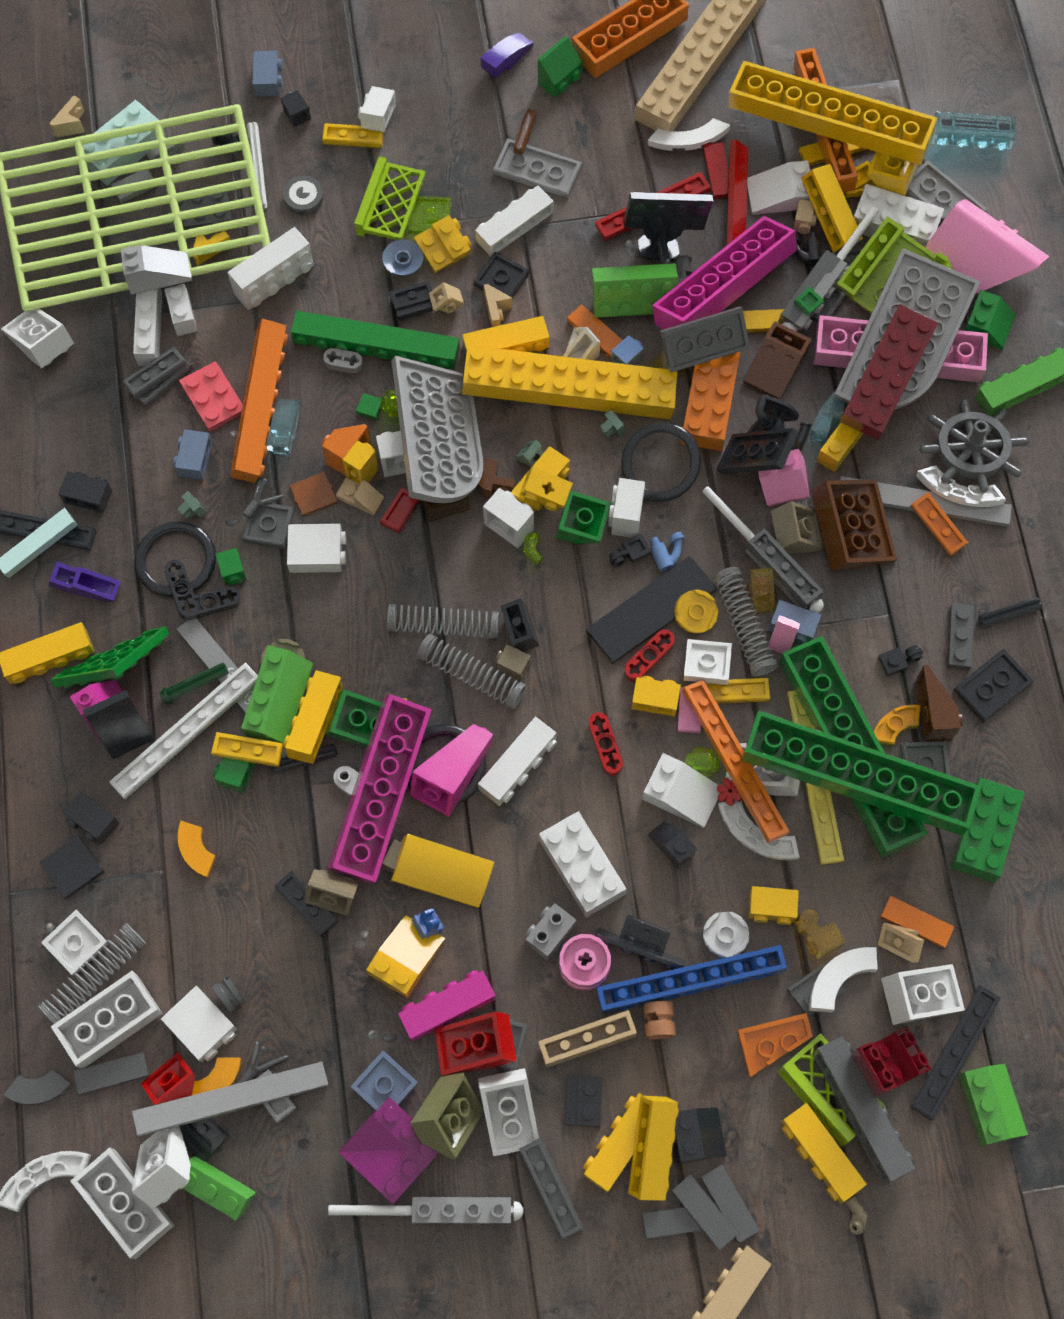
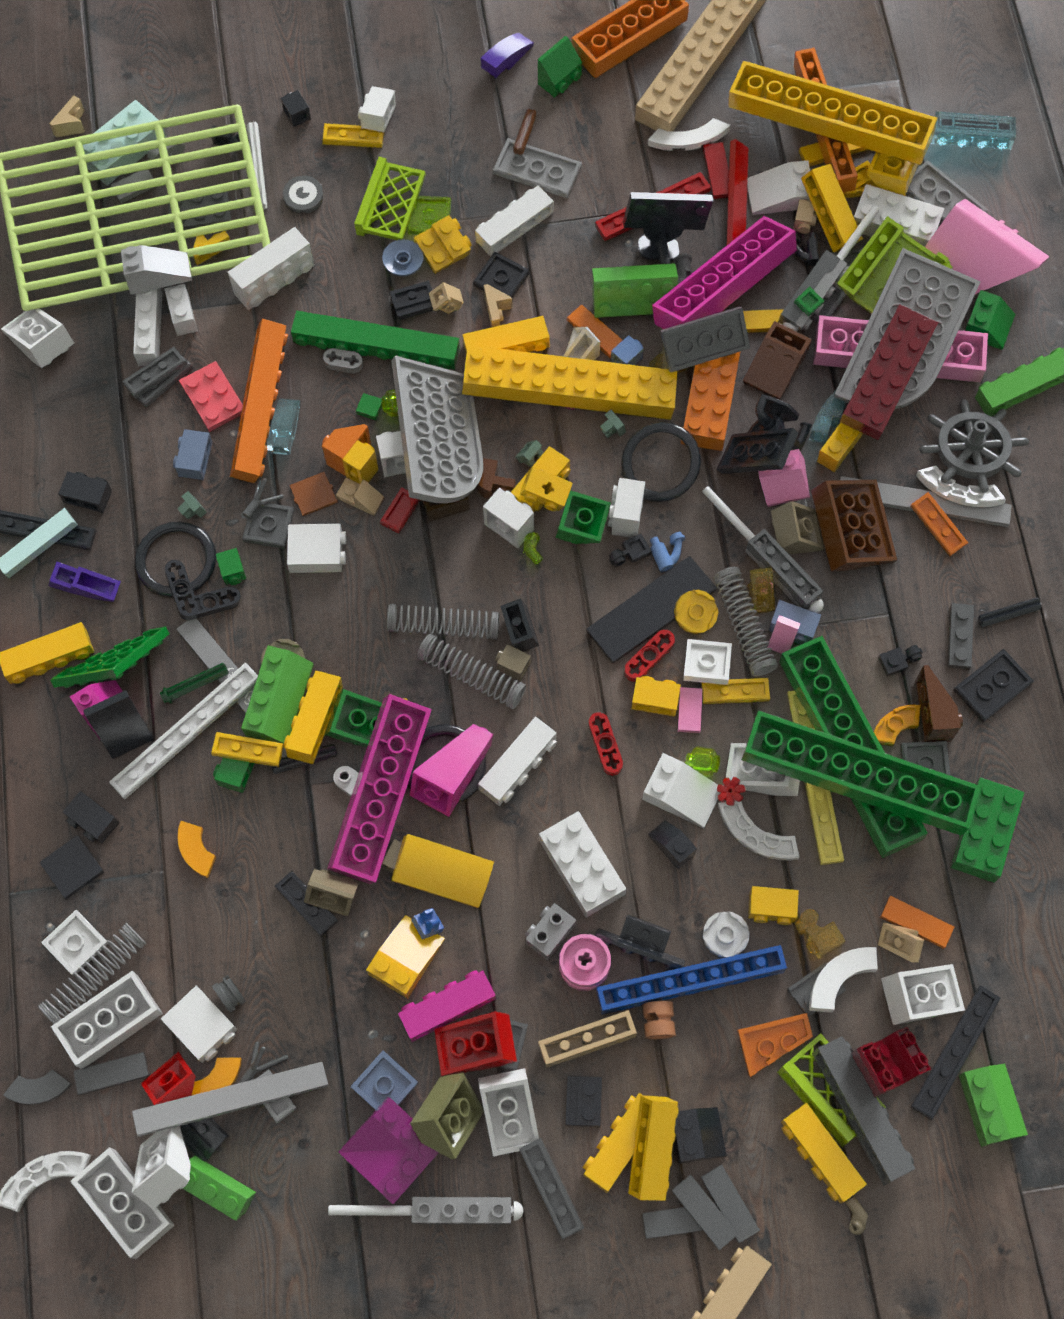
(267, 73): sand blue brick -> none
(731, 753): orange plate -> none

